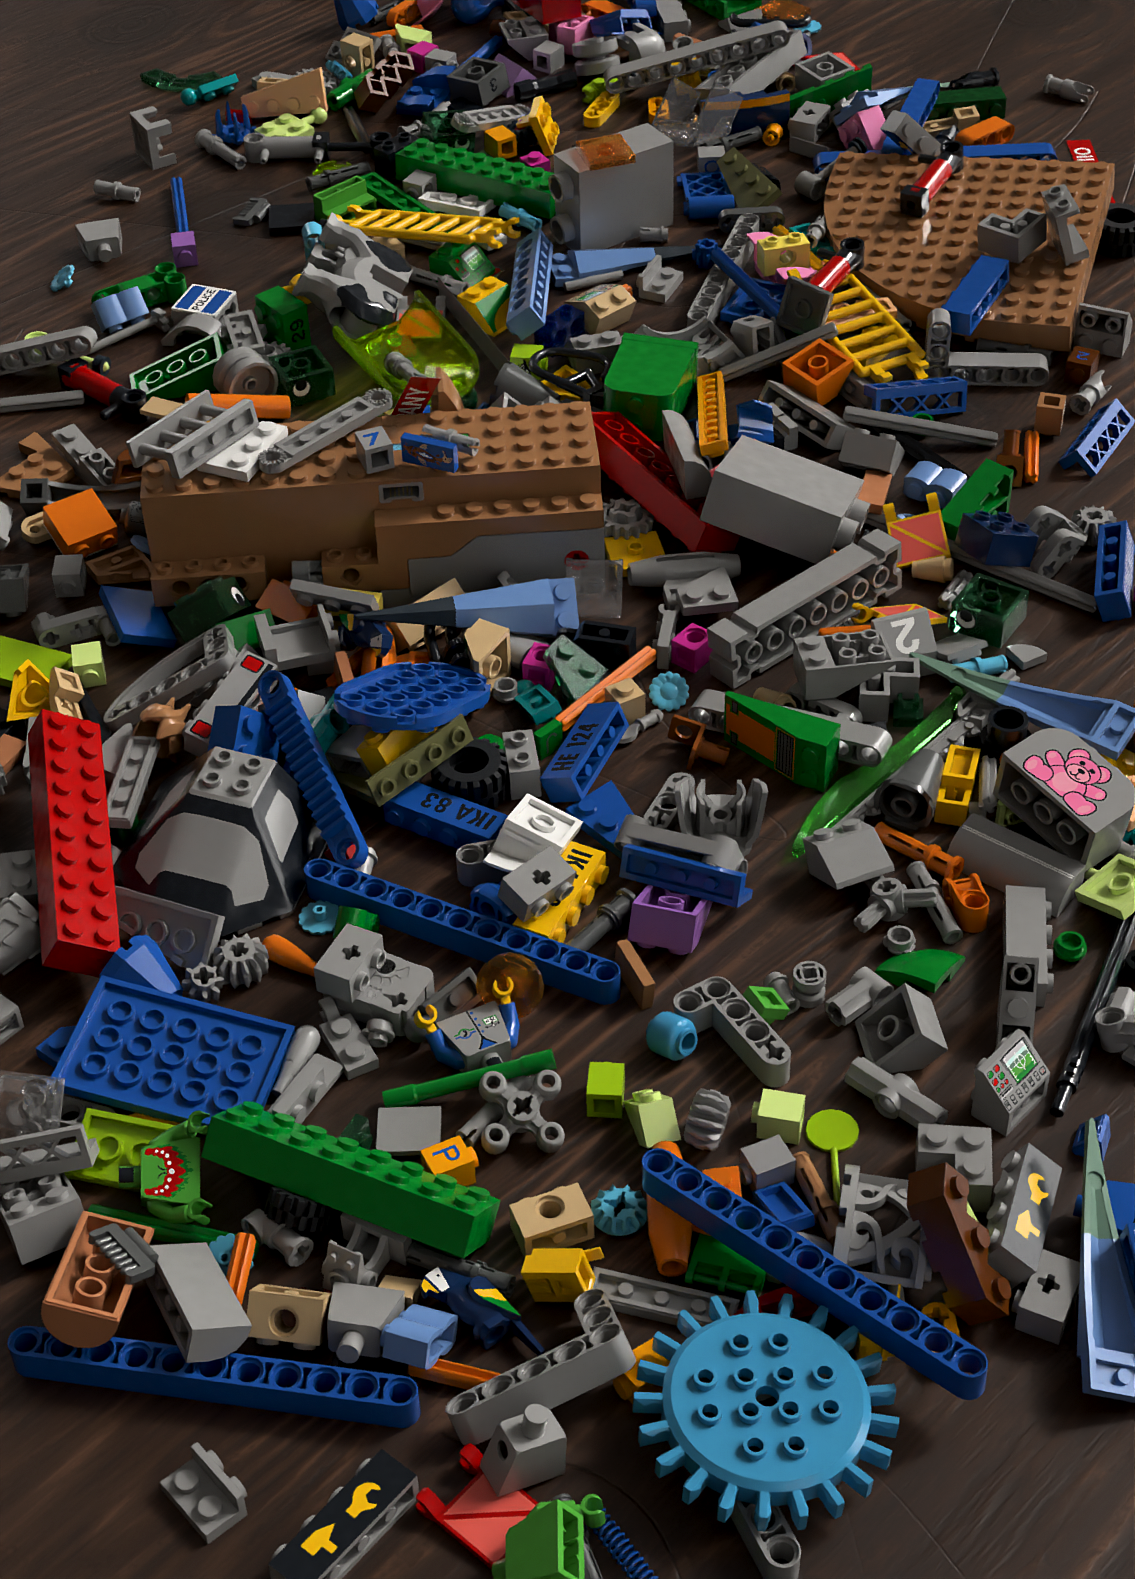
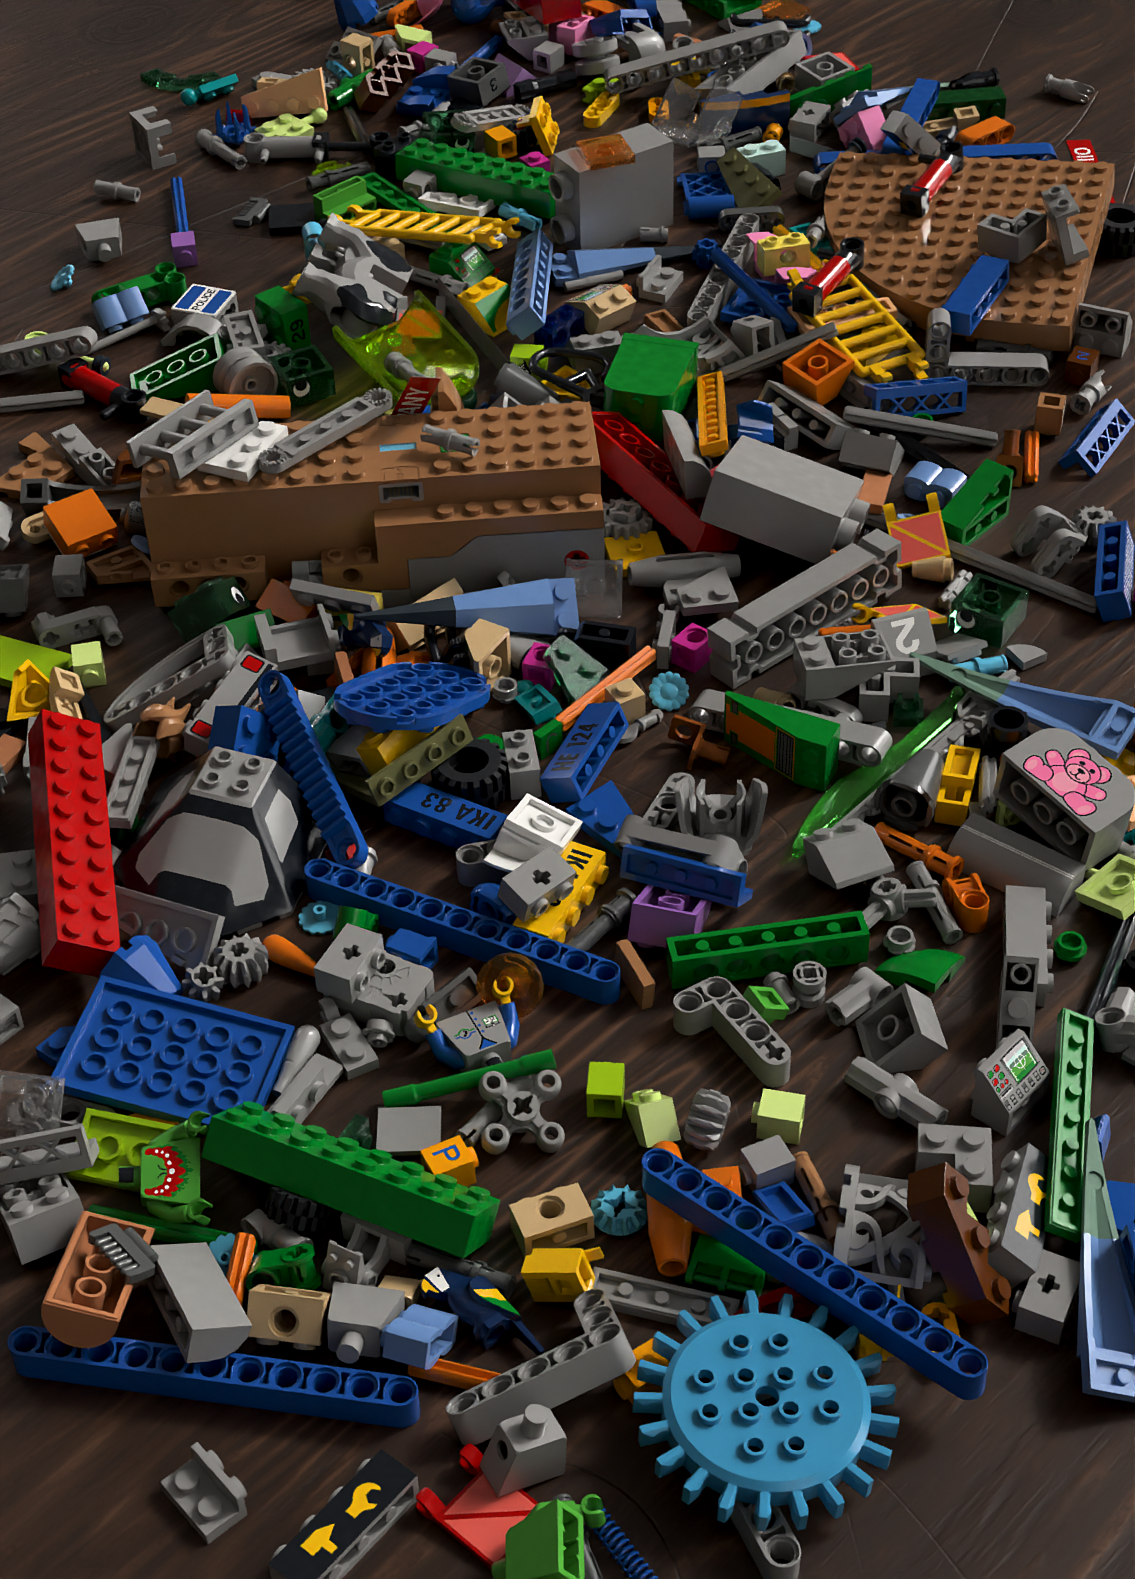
(136, 617): blue tile -> none
(287, 1268): none -> green piece
(374, 449): light grey brick -> none
(413, 948): none -> blue window
(429, 452): blue tile -> none
(662, 321): none -> medium nougat tile
(671, 1036): dark azure head -> none
(767, 154): none -> light aqua slope
(767, 948): none -> green brick
(803, 306): dark grey tile -> none
(833, 1133): lime piece -> none
(996, 539): dark blue brick -> none
(1067, 1128): none -> green tile

